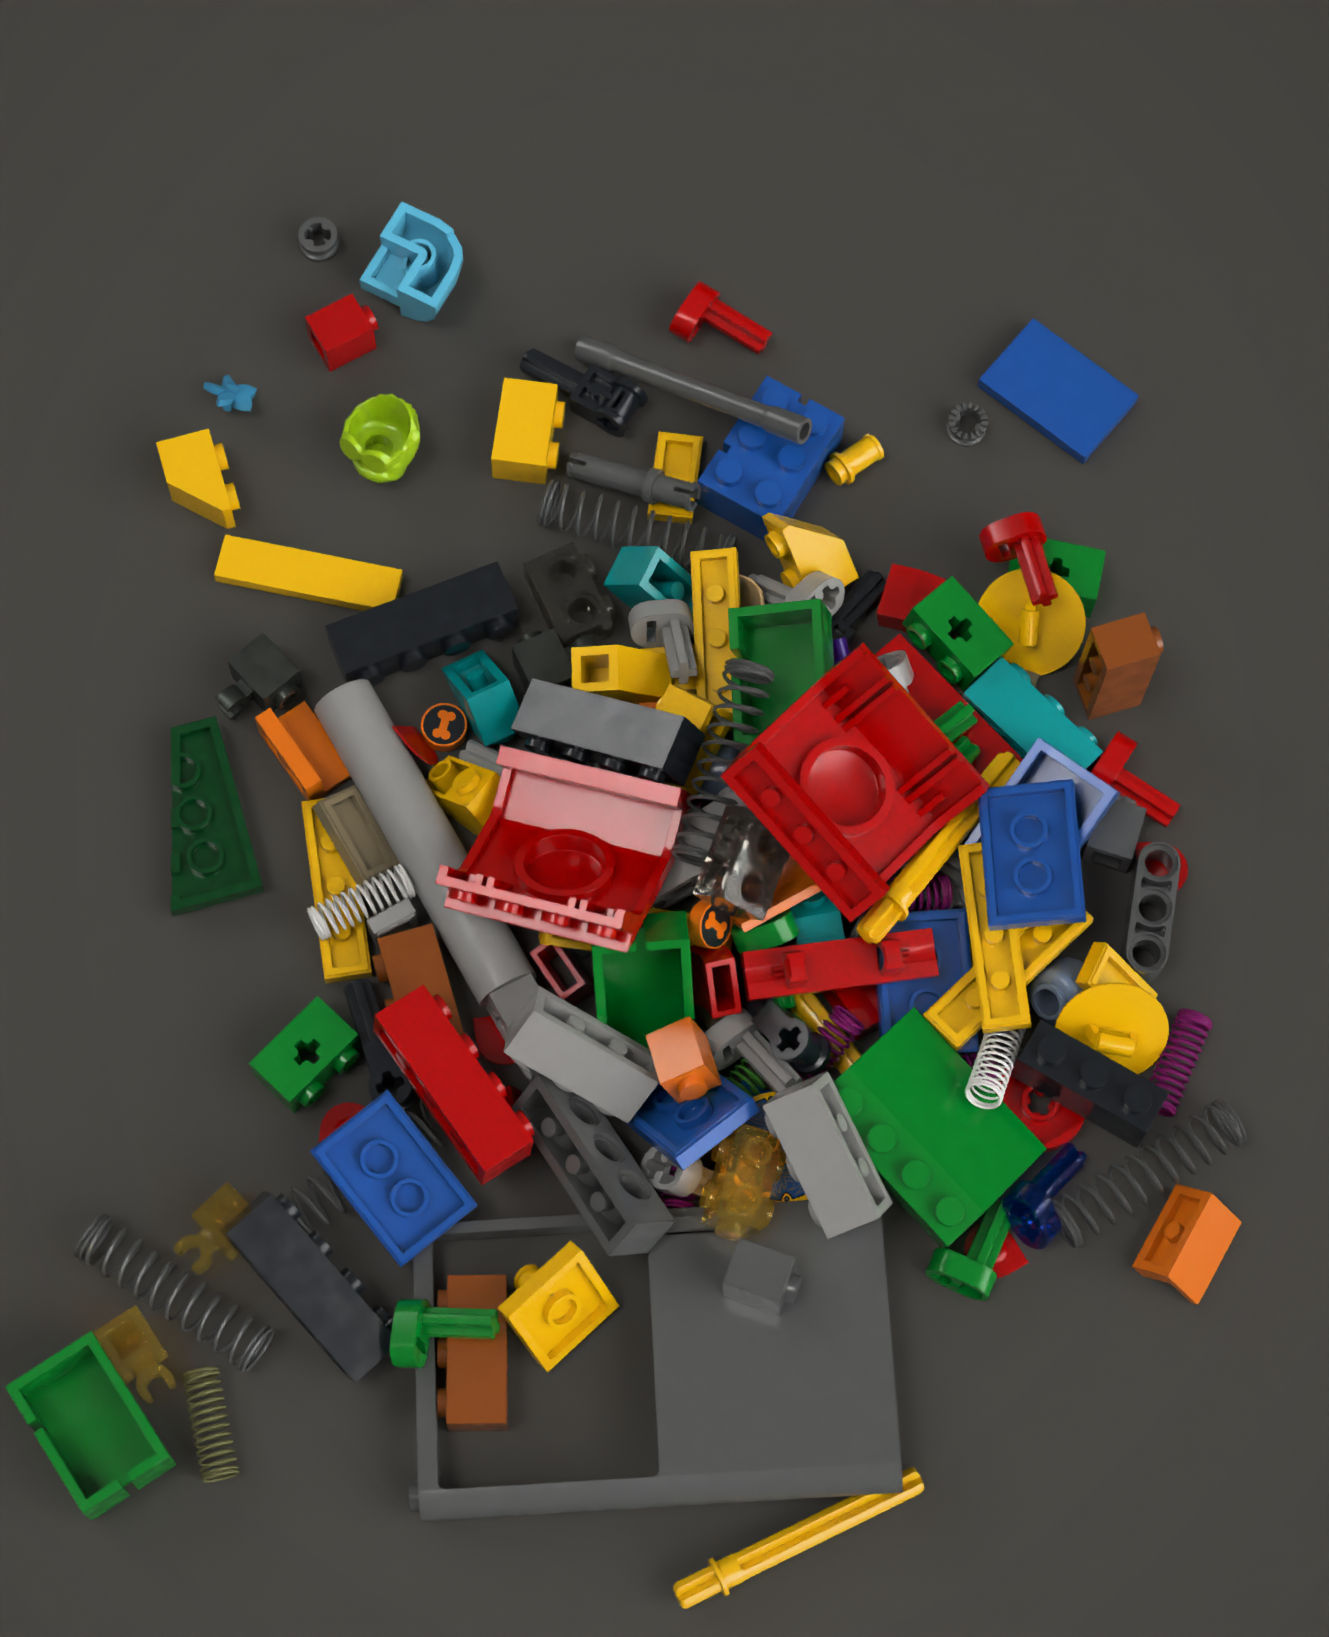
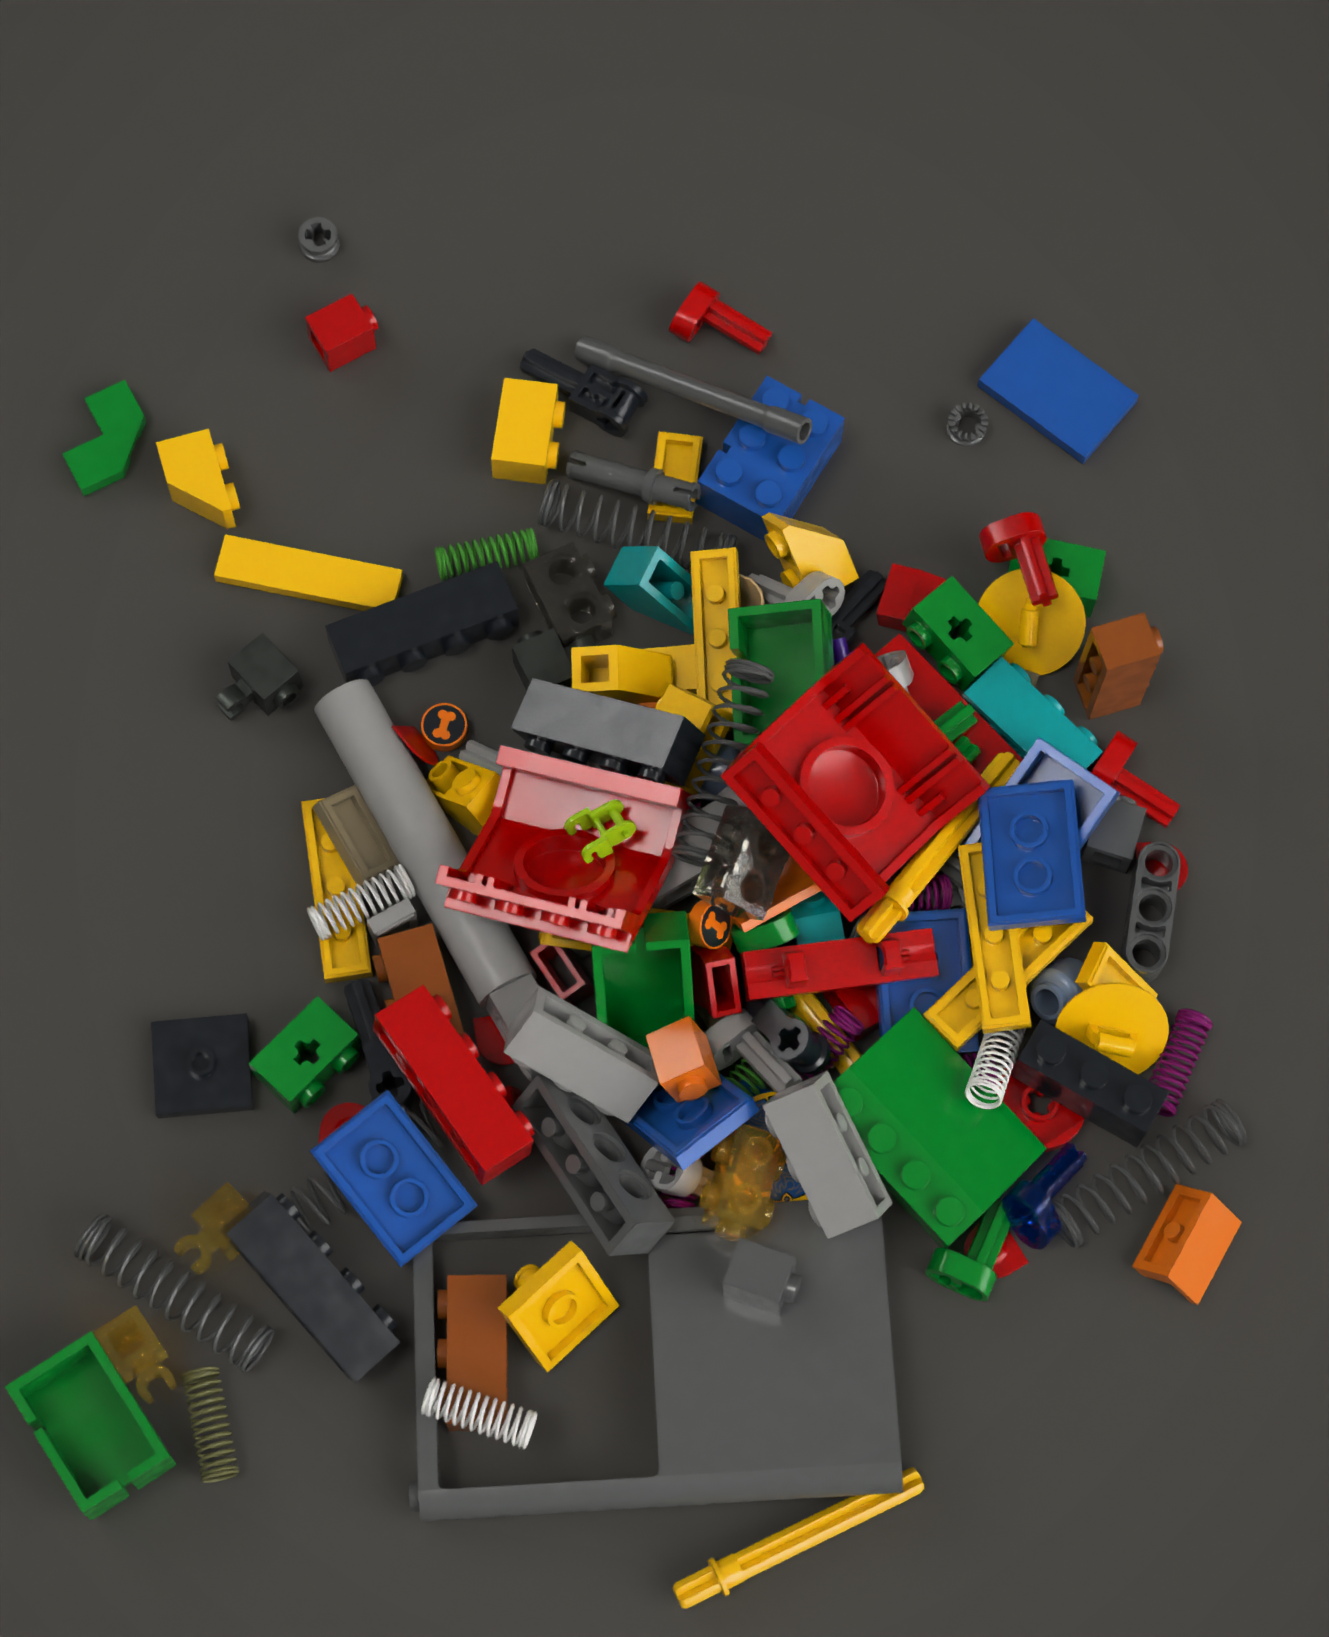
(107, 456): none -> green tile
(202, 1065): none -> black plate
(209, 832): dark green wing -> none
(231, 394): dark azure plant -> none
(303, 750): orange panel -> none
(381, 437): lime hair -> none
(415, 263): medium azure brick -> none
(418, 1321): green piece -> none
(429, 1408): none -> white piece
(483, 697): teal slope -> none
(530, 542): none -> bright green piece
(596, 819): none -> lime piece
(670, 629): light grey piece -> none
(845, 465): yellow pin -> none

